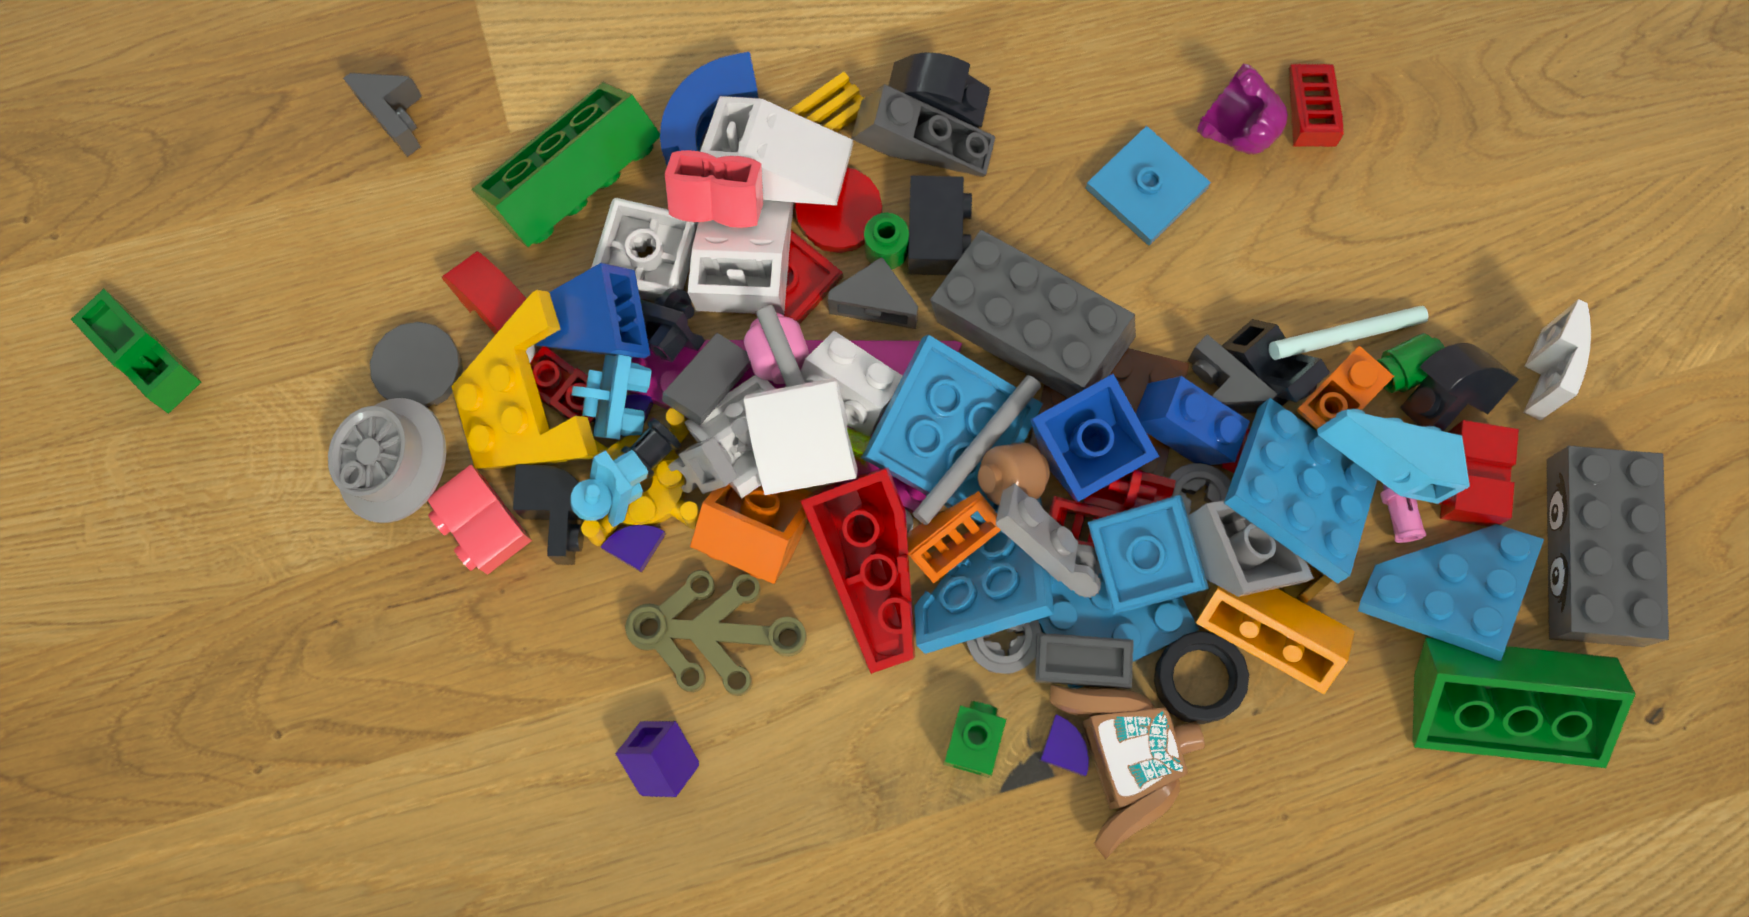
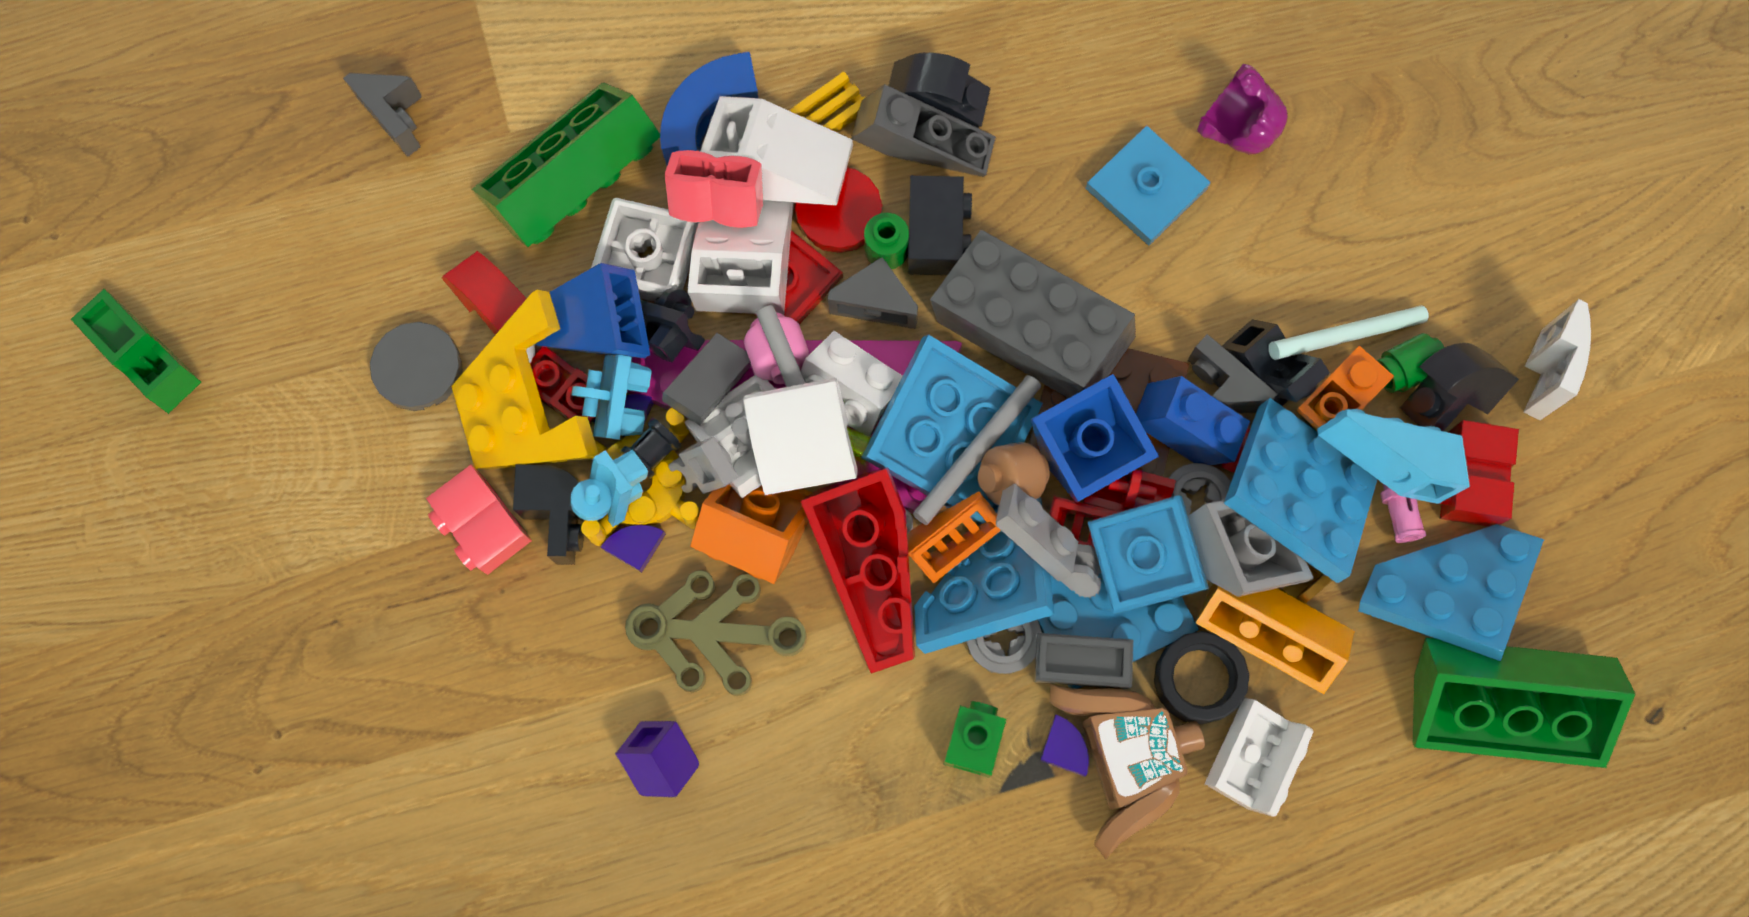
(388, 459): light grey wheel -> none
(1259, 758): none -> white bracket
(1315, 134): red slope -> none
(1607, 547): dark grey brick -> none

